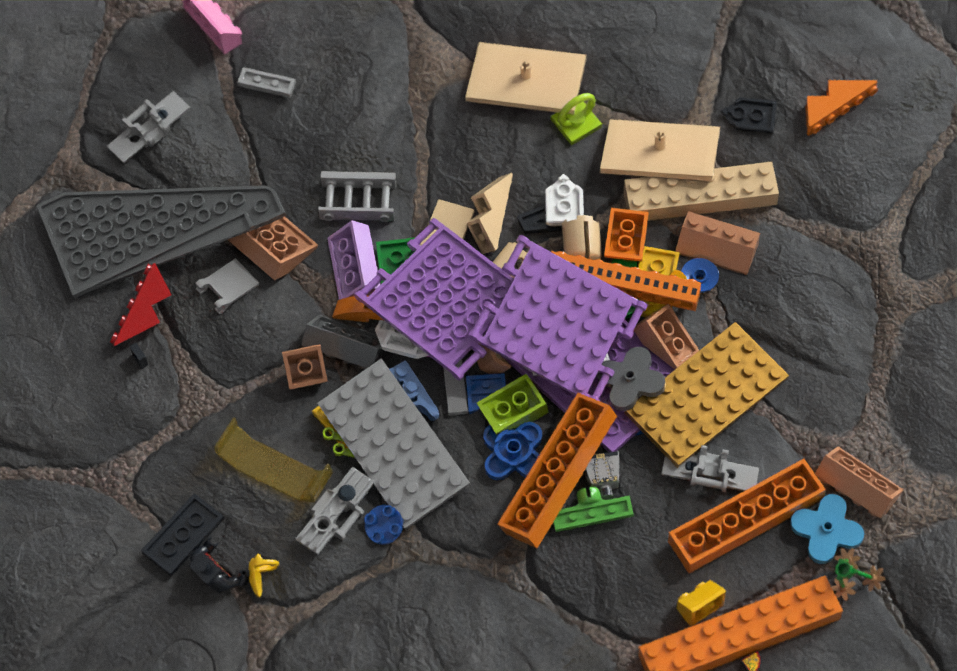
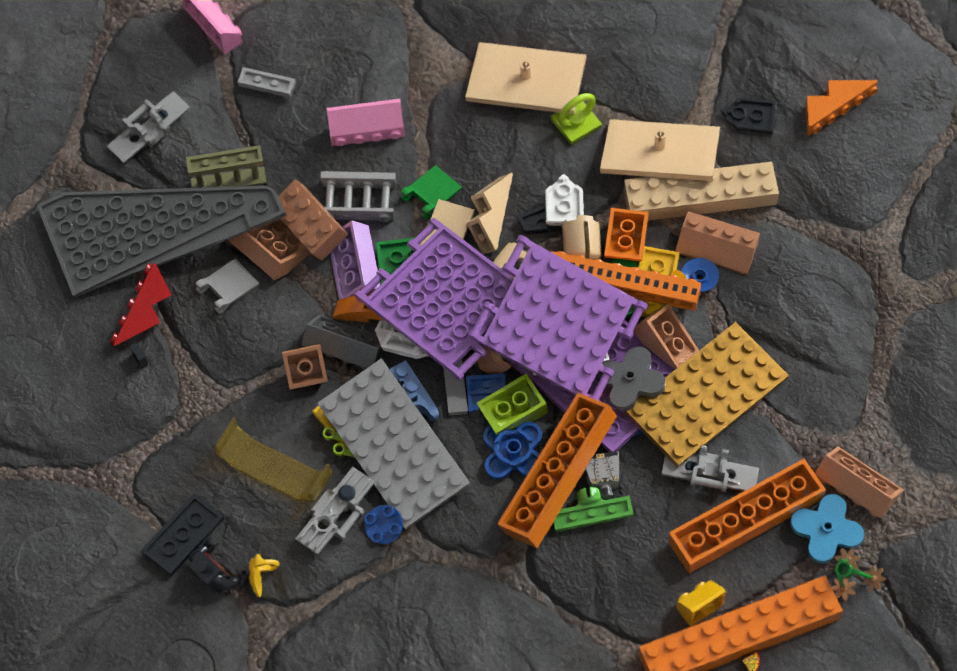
(227, 161): none -> olive fence
(310, 220): none -> nougat brick
(365, 122): none -> bright pink slope
(431, 188): none -> green flag

